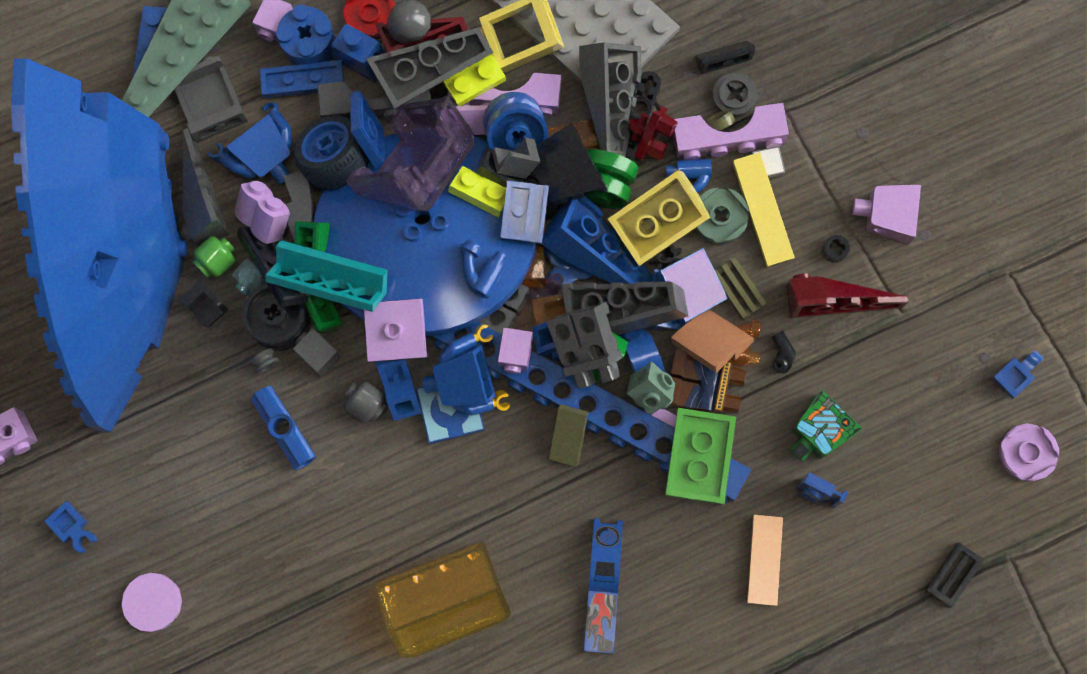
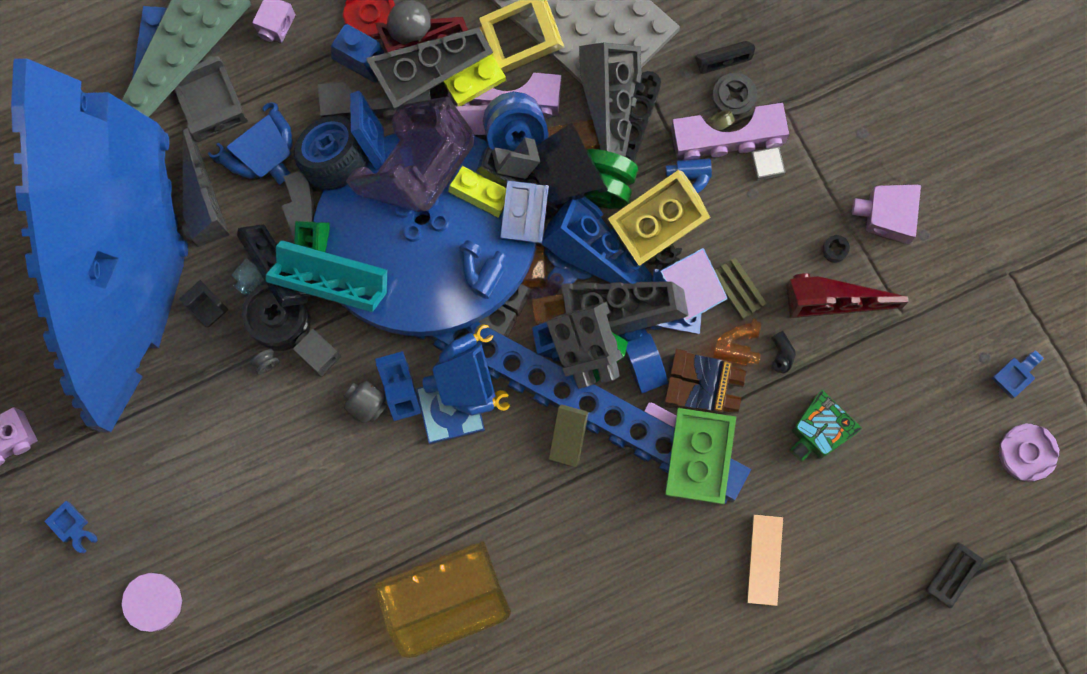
(214, 256): bright green head -> none
(261, 212): lavender brick -> none
(273, 413): blue piece -> none
(295, 31): blue brick -> none
(299, 78): blue plate -> none
(323, 313): green slope -> none
(396, 331): lavender plate -> none
(515, 350): lavender brick -> none
(603, 587): piece -> none
(651, 388): sand green brick -> none
(658, 123): dark red hips -> none
(711, 340): nougat slope -> none
(737, 217): sand green plate -> none
(763, 209): light yellow tile -> none
(818, 489): blue plate -> none

